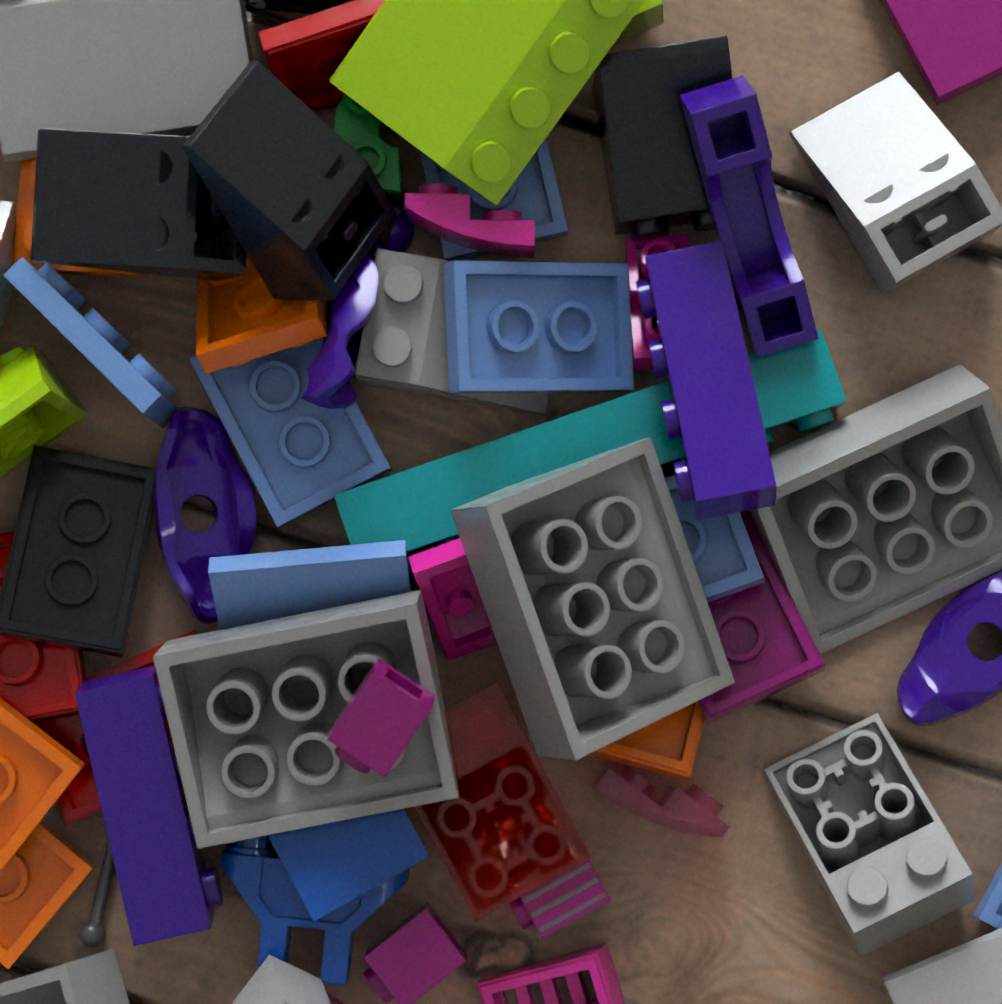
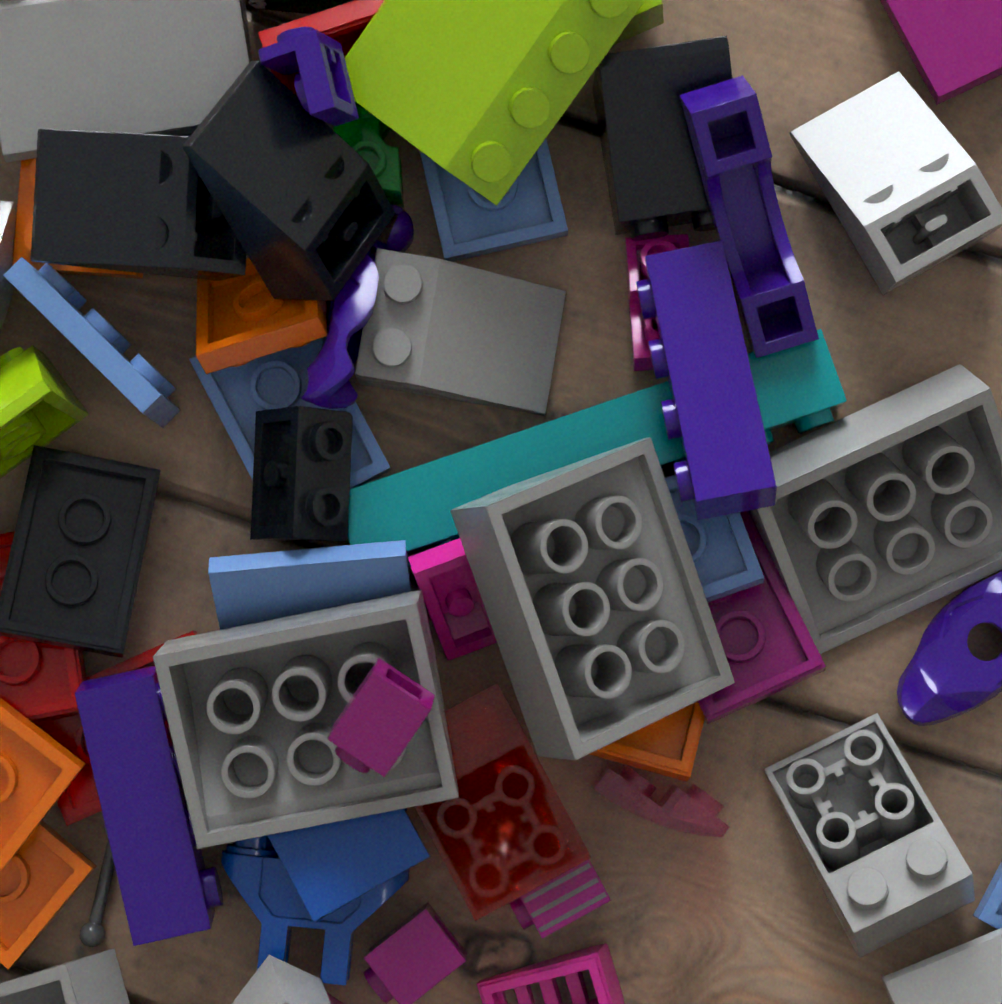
(200, 463): dark purple piece -> none
(301, 474): none -> black bracket
(323, 76): none -> dark purple bracket
(448, 216): dark pink slope -> none
(538, 327): medium blue plate -> none

